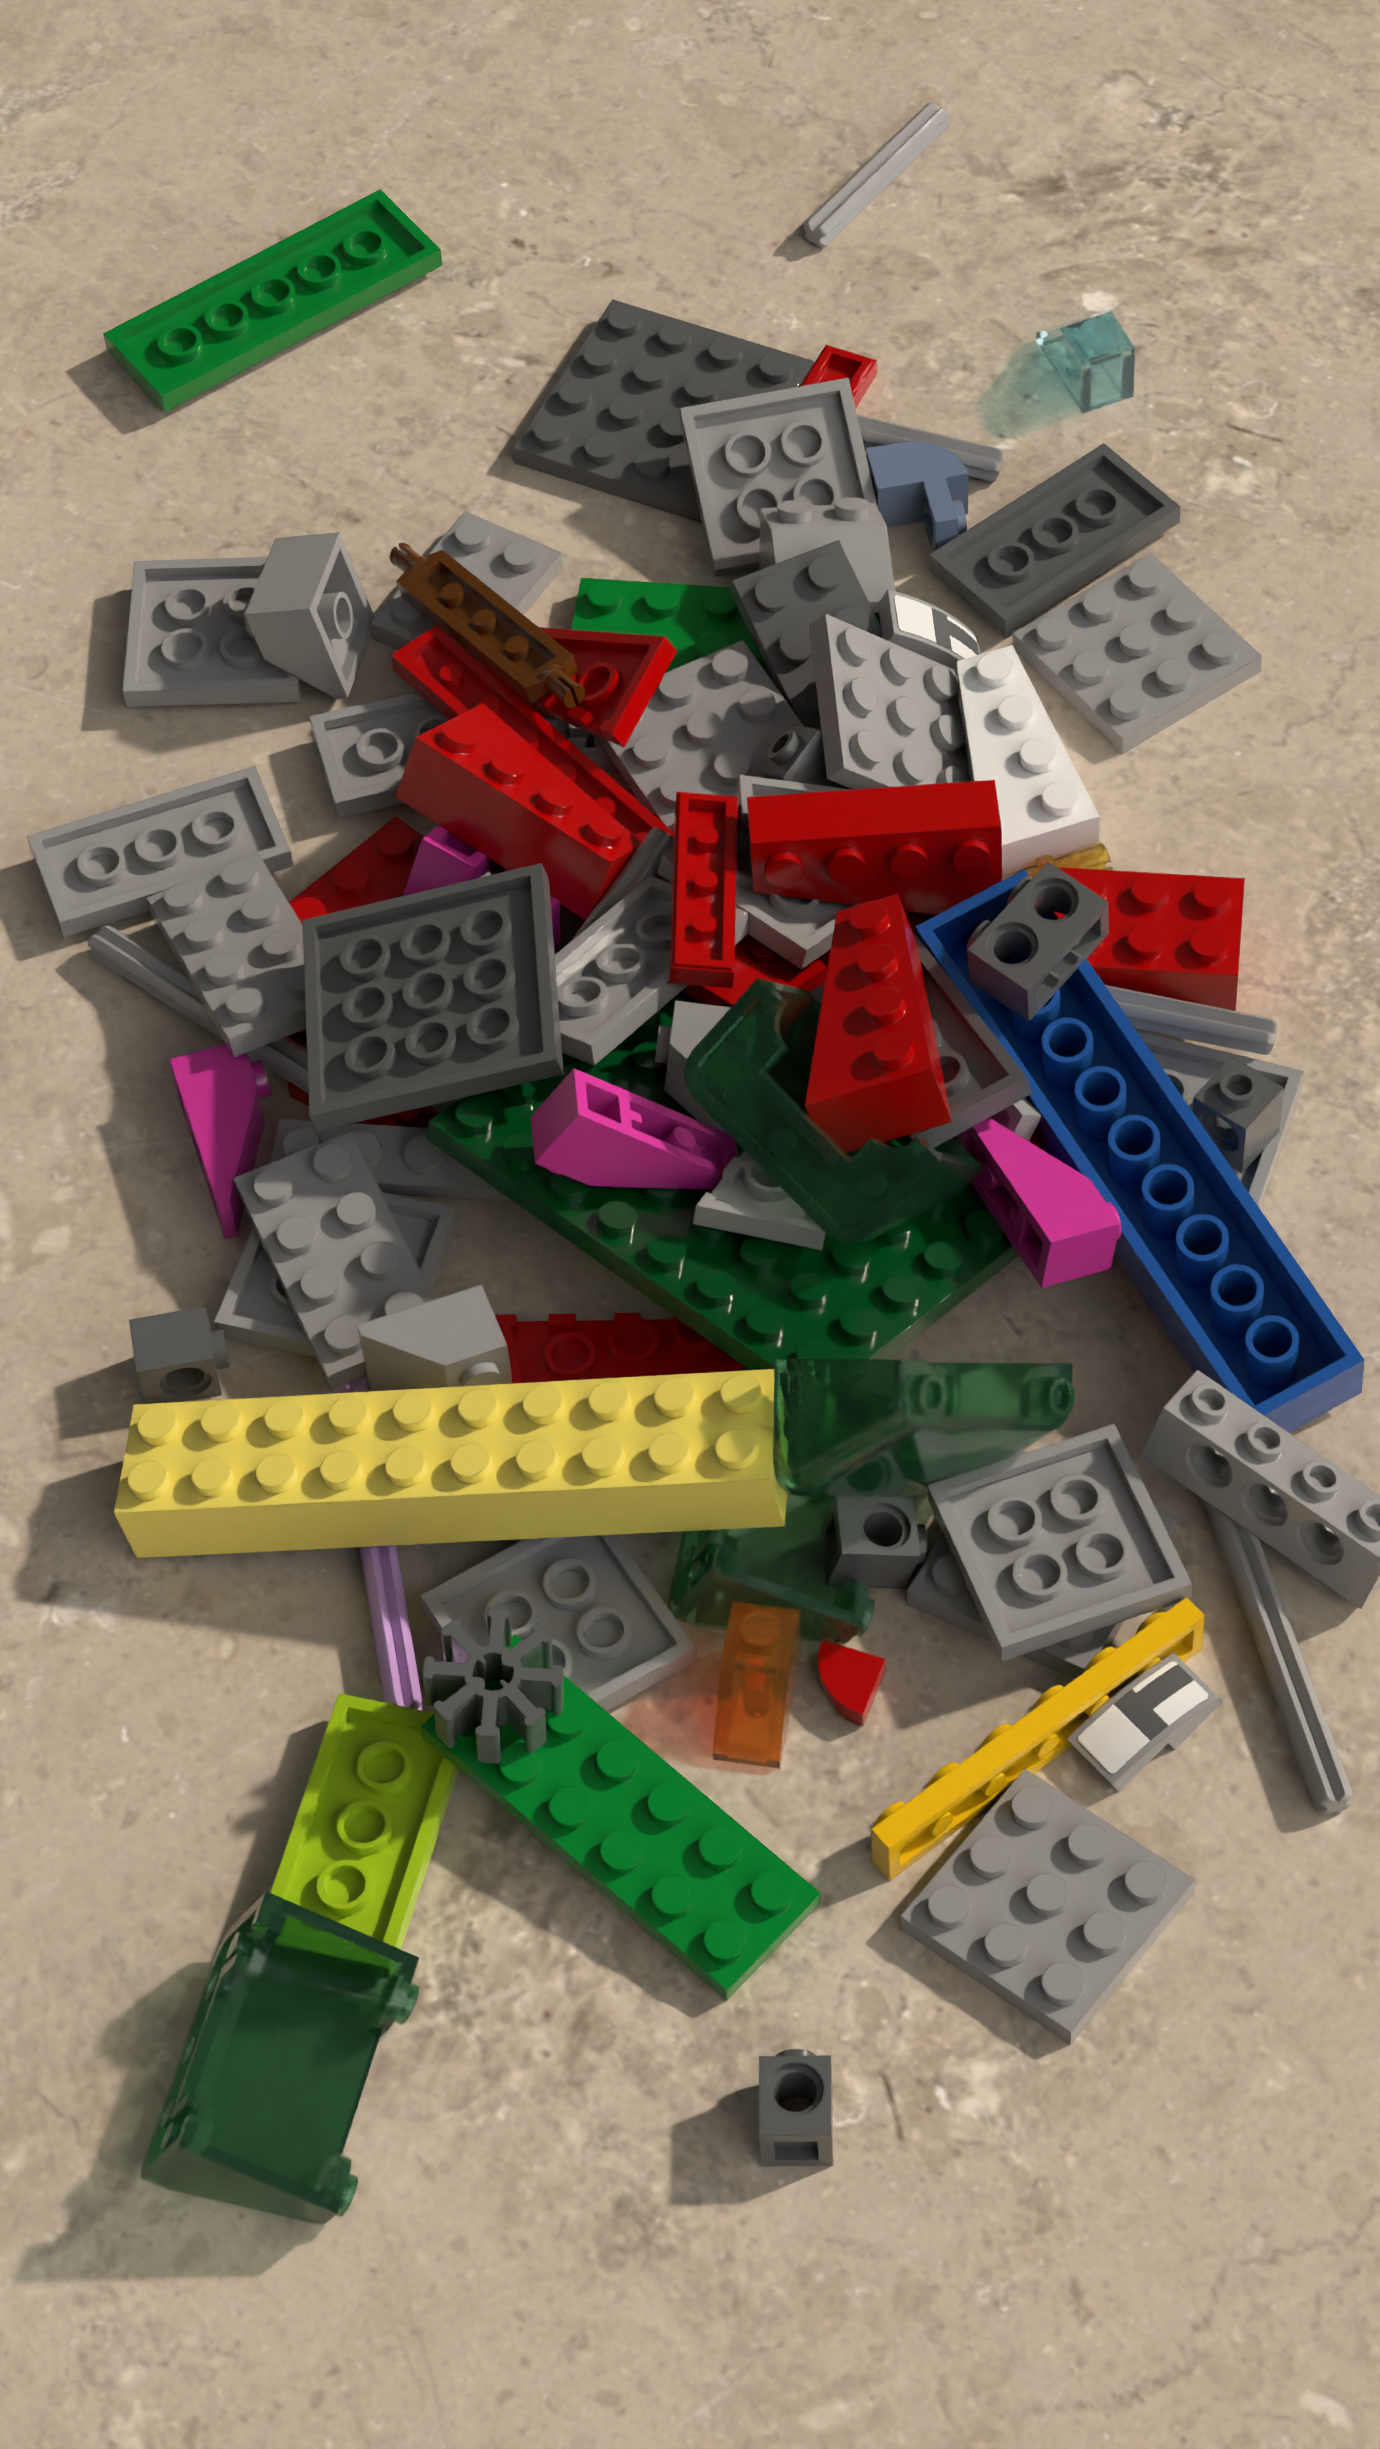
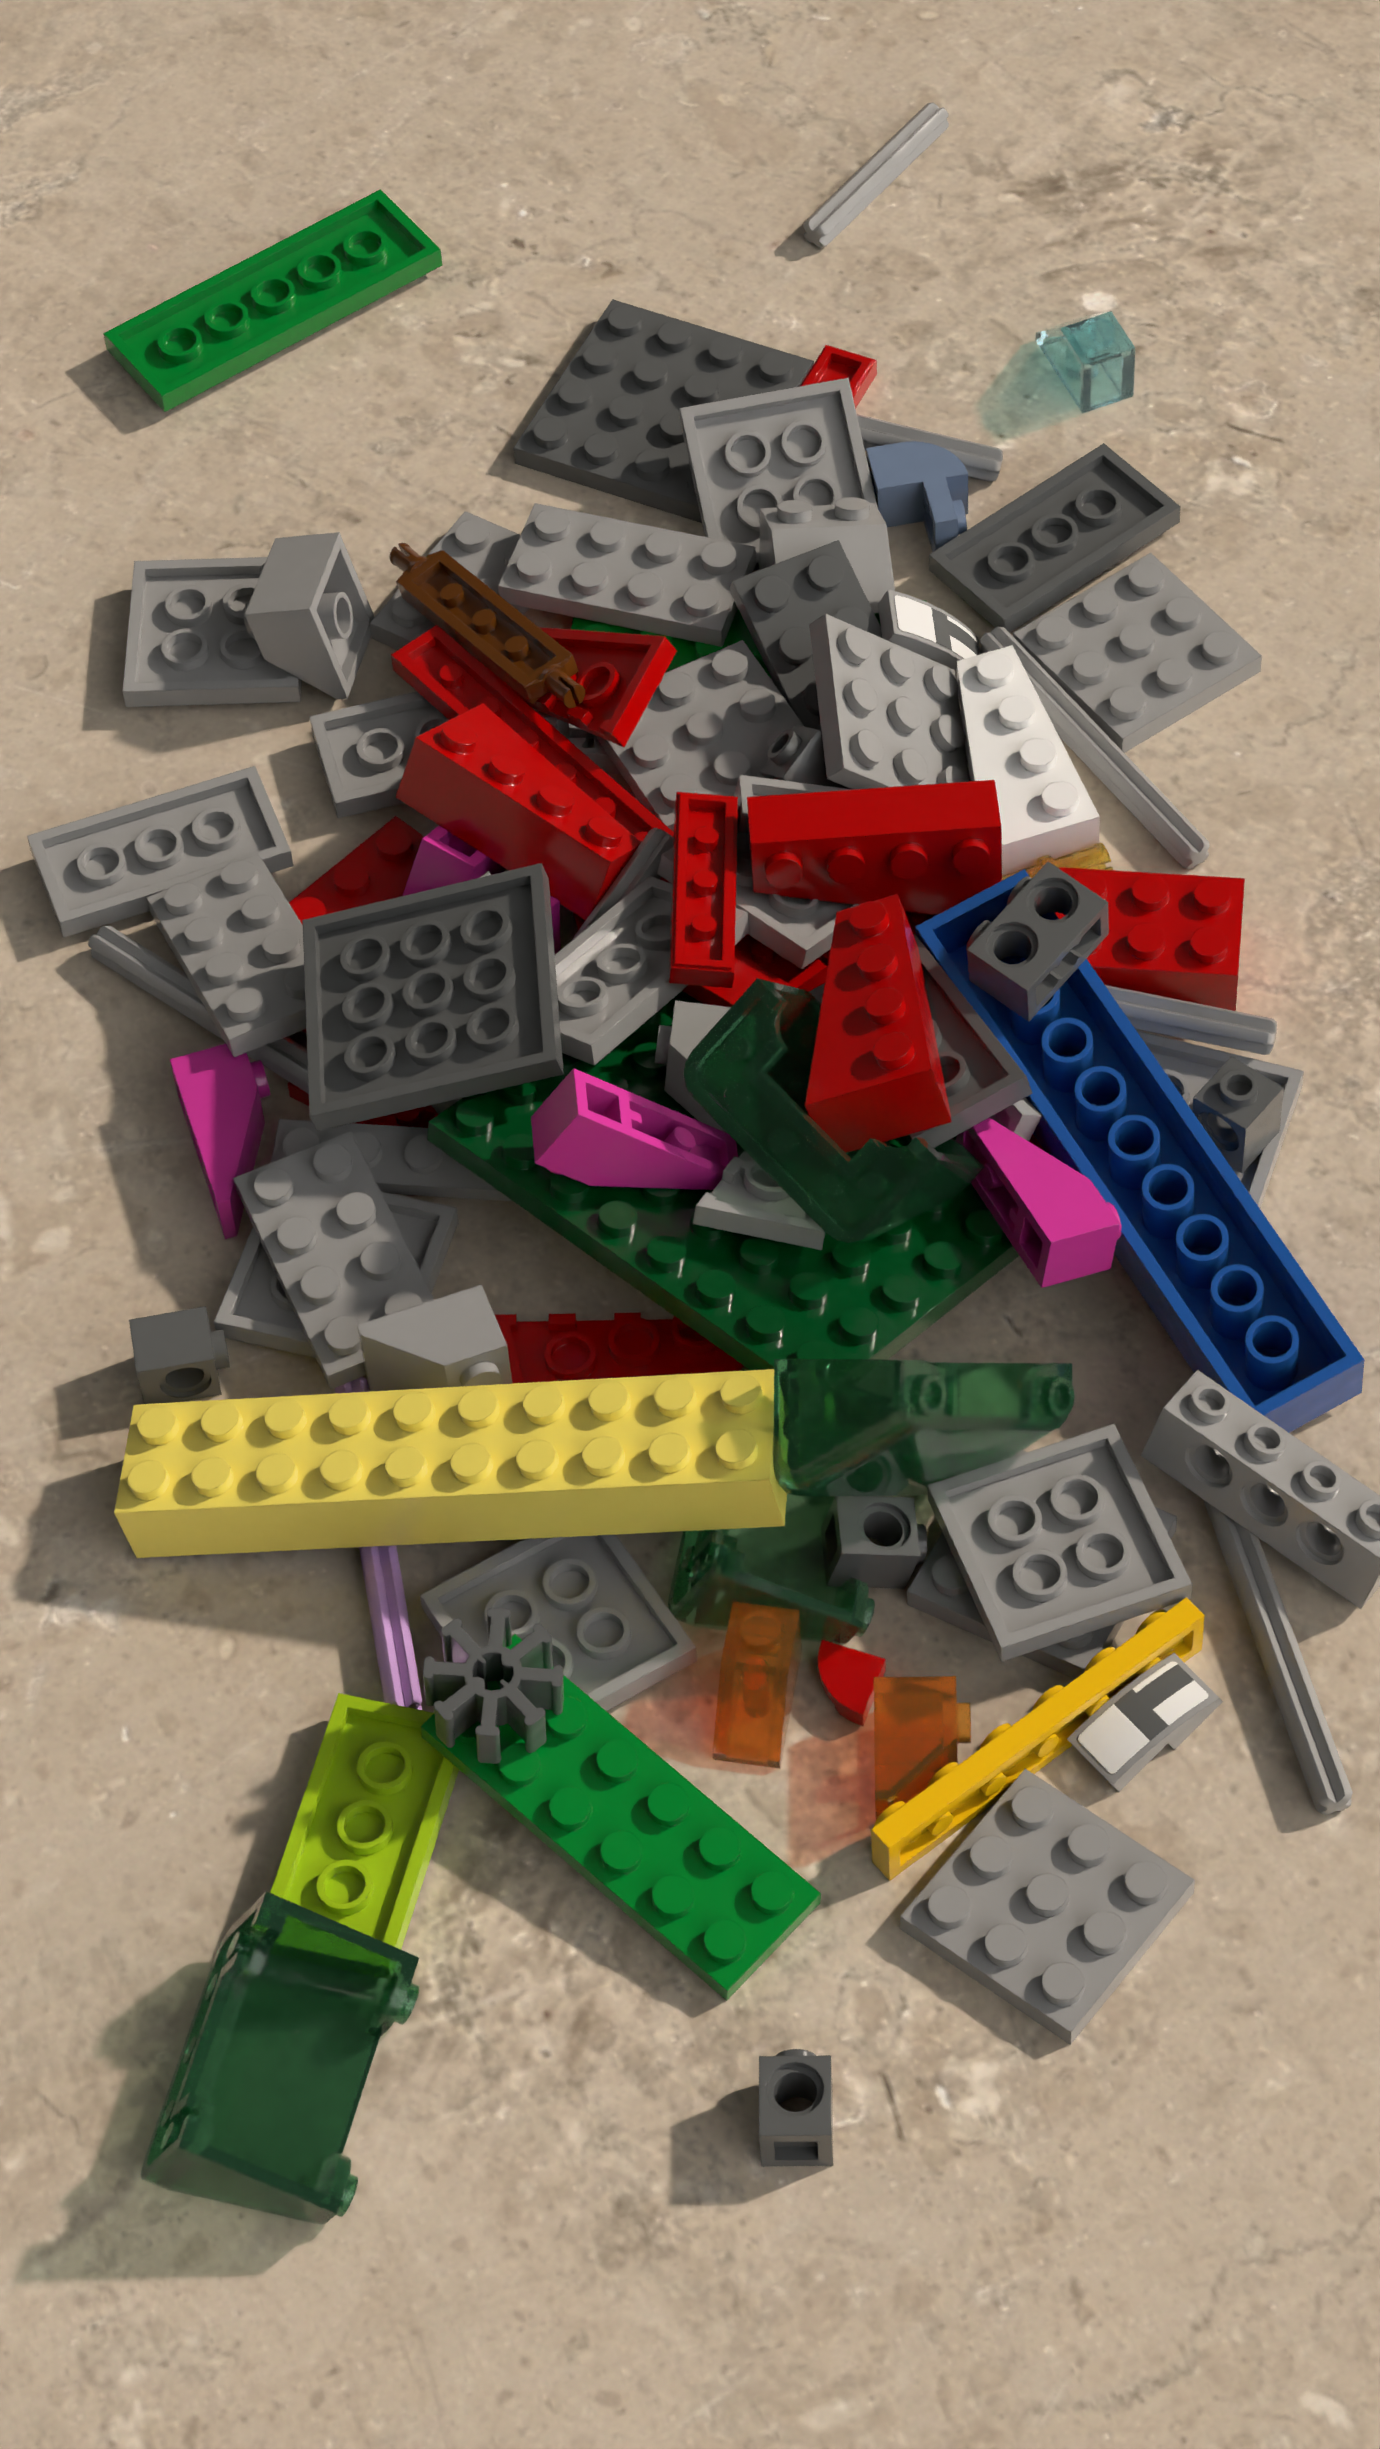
(626, 574): none -> light grey plate
(915, 1734): none -> clear orange slope
(1108, 760): none -> light grey axle

